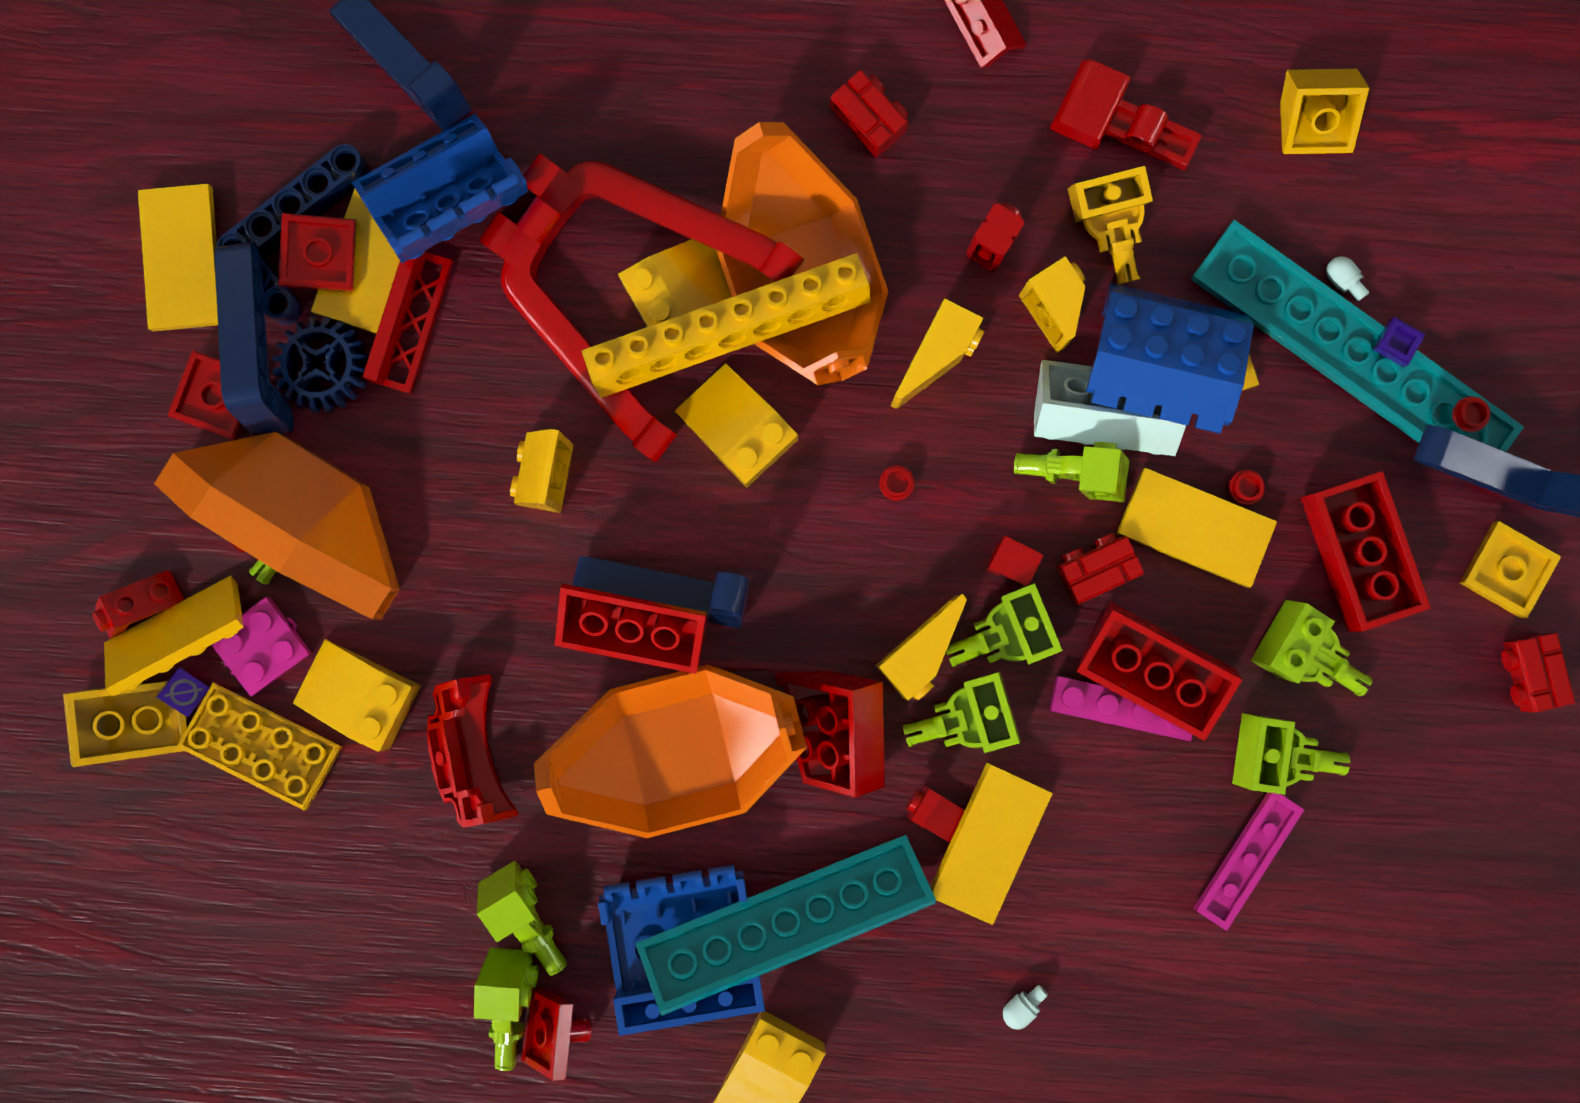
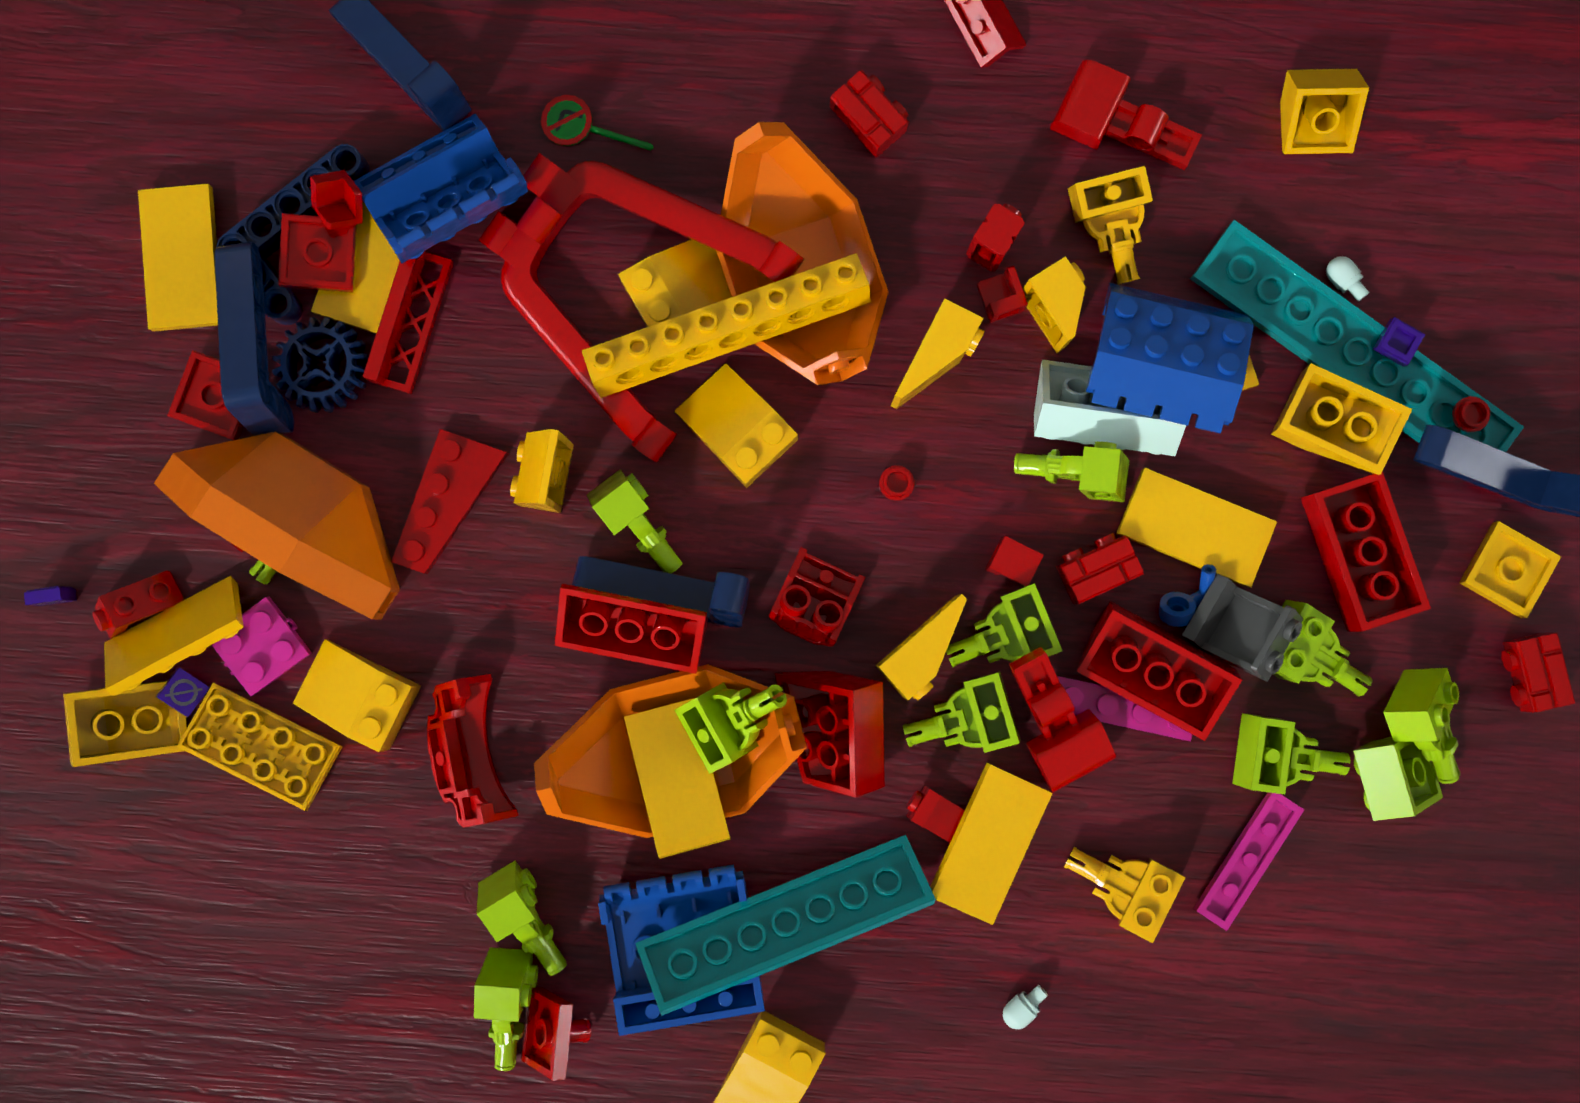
(50, 595): none -> dark purple tile
(336, 199): none -> red panel
(448, 489): none -> red wing
(569, 120): none -> piece
(621, 503): none -> lime brick
(675, 783): none -> yellow tile
(725, 724): none -> lime brick
(815, 599): none -> red slope
(1002, 295): none -> red panel
(1068, 743): none -> red plate
(1137, 893): none -> yellow brick
(1178, 607): none -> blue plate
(1243, 628): none -> dark grey panel
(1246, 487): red plate -> none
(1341, 420): none -> yellow slope
(1396, 779): none -> slope
(1421, 715): none -> lime brick

